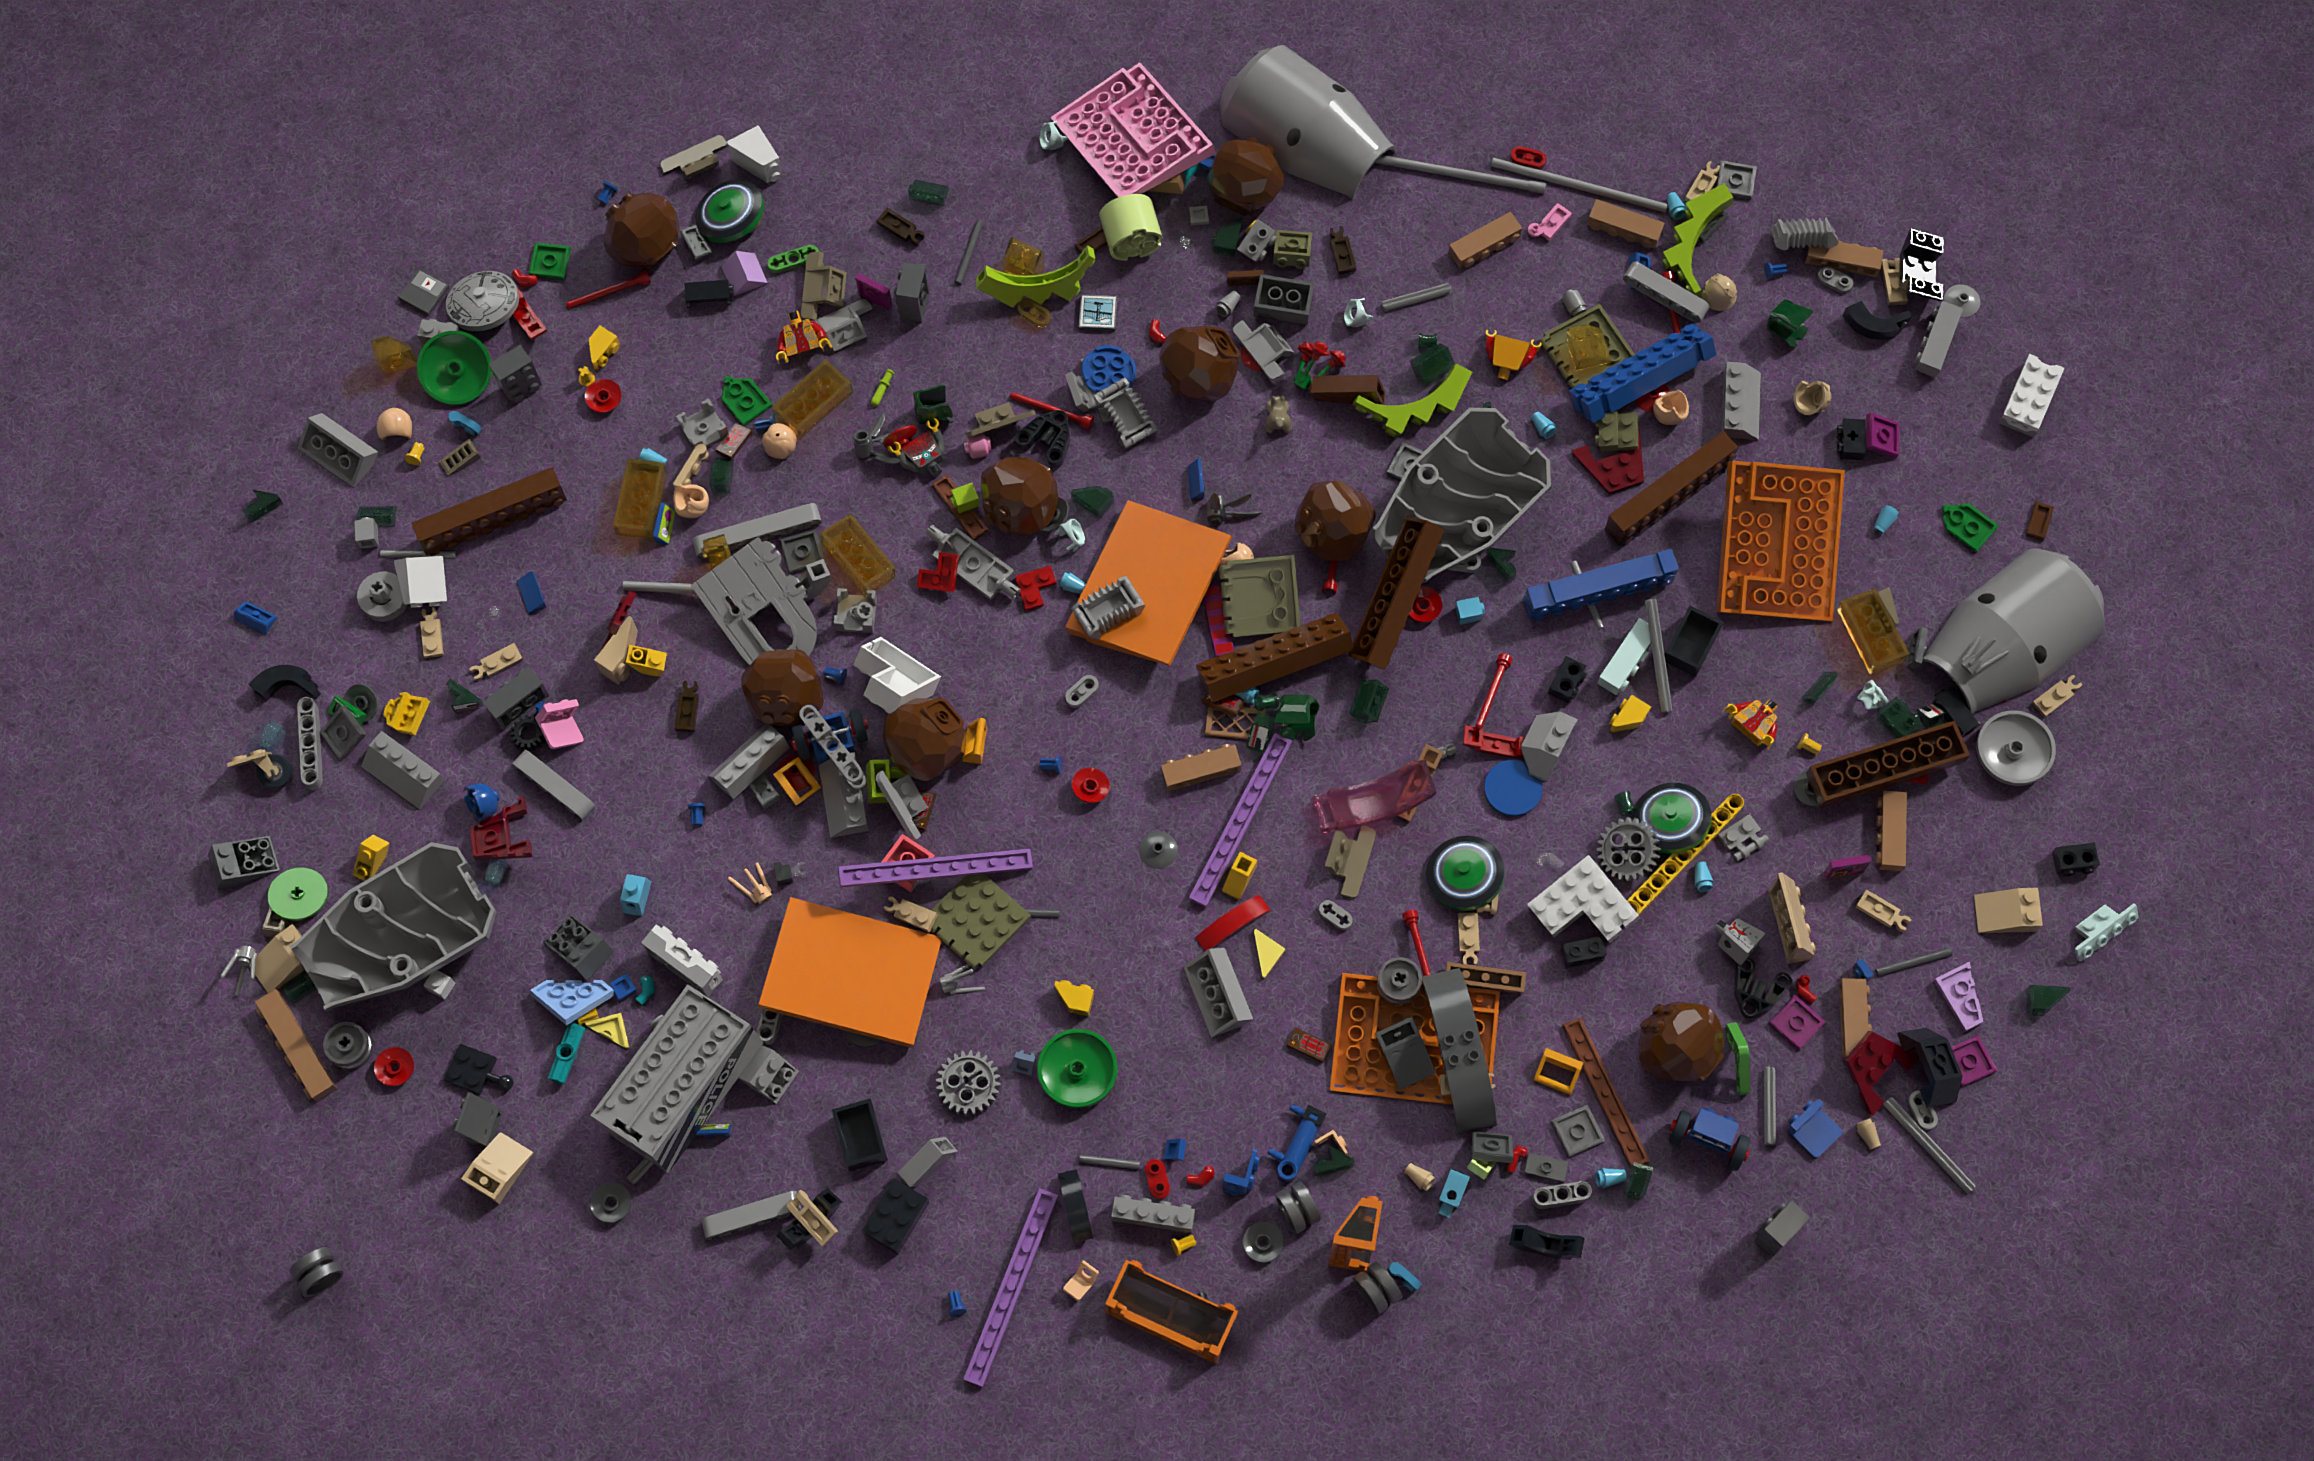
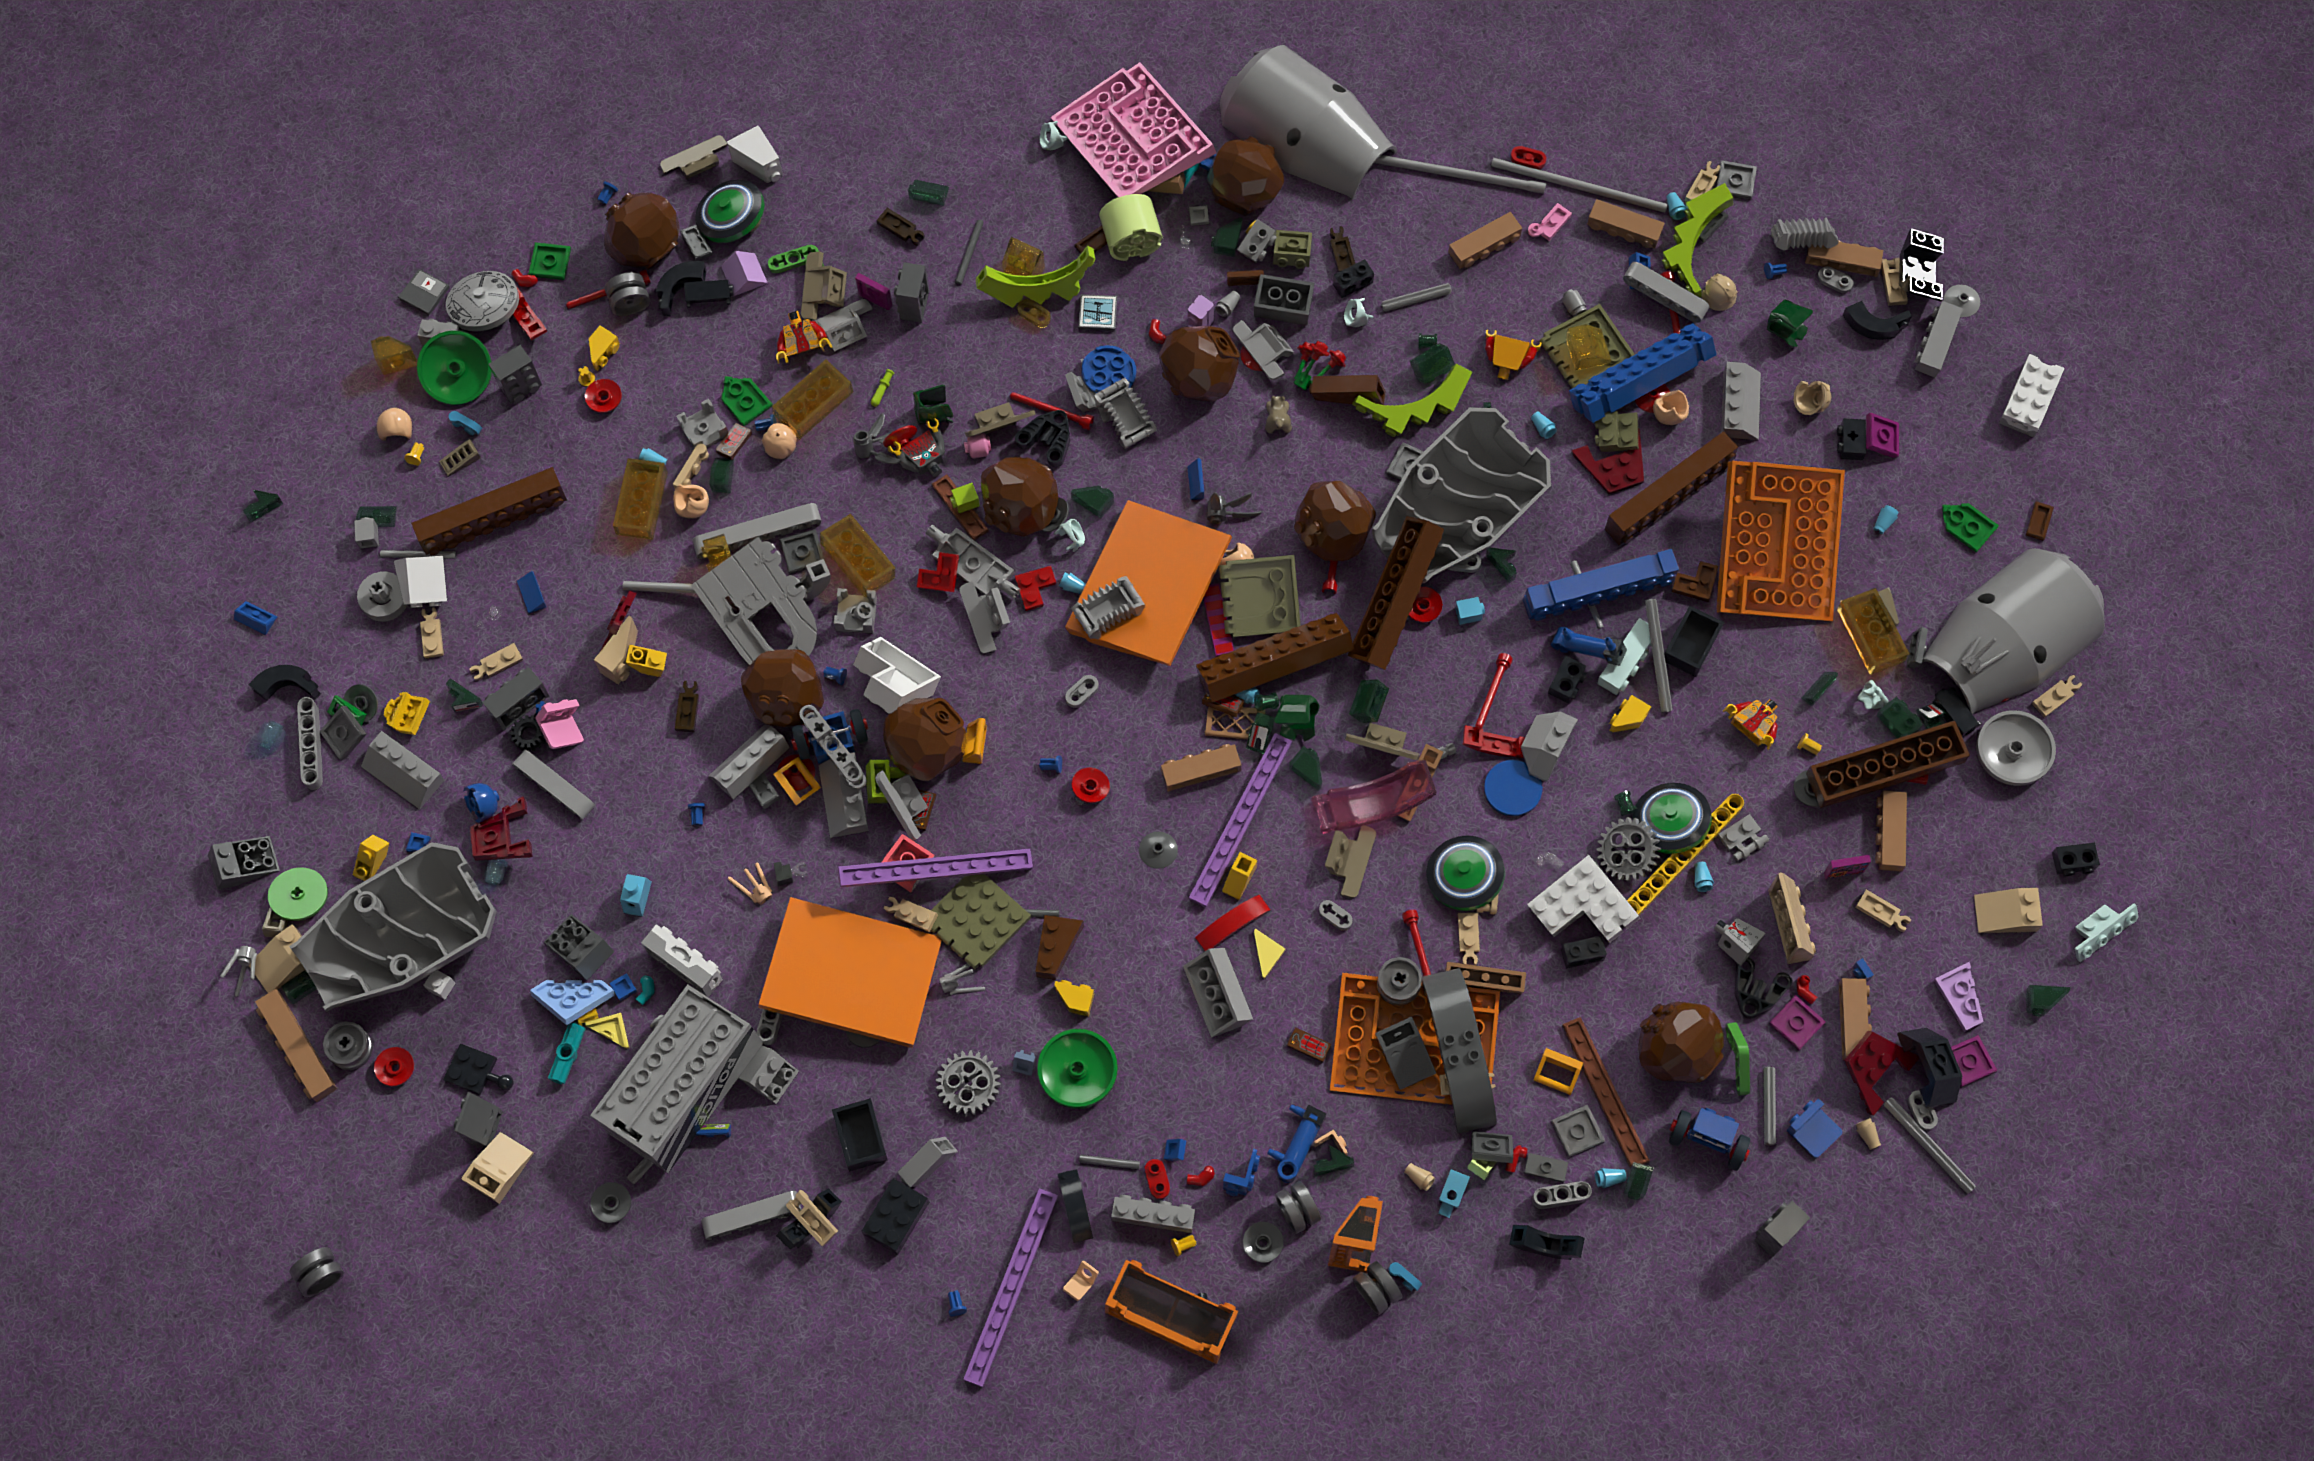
(271, 770): plate -> none
(336, 449): light grey slope -> none
(417, 841): none -> blue tile
(627, 294): none -> flat silver wheel
(663, 524): slope -> none
(674, 280): none -> black arch
(985, 614): none -> light grey plate
(1056, 943): none -> reddish brown wedge
(1201, 312): none -> lavender brick
(1307, 766): none -> clear green slope
(1353, 278): none -> black brick
(1384, 739): none -> dark tan plate
(1610, 649): none -> blue piece
(1698, 586): none -> reddish brown plate
(1914, 961): dark grey bar -> none

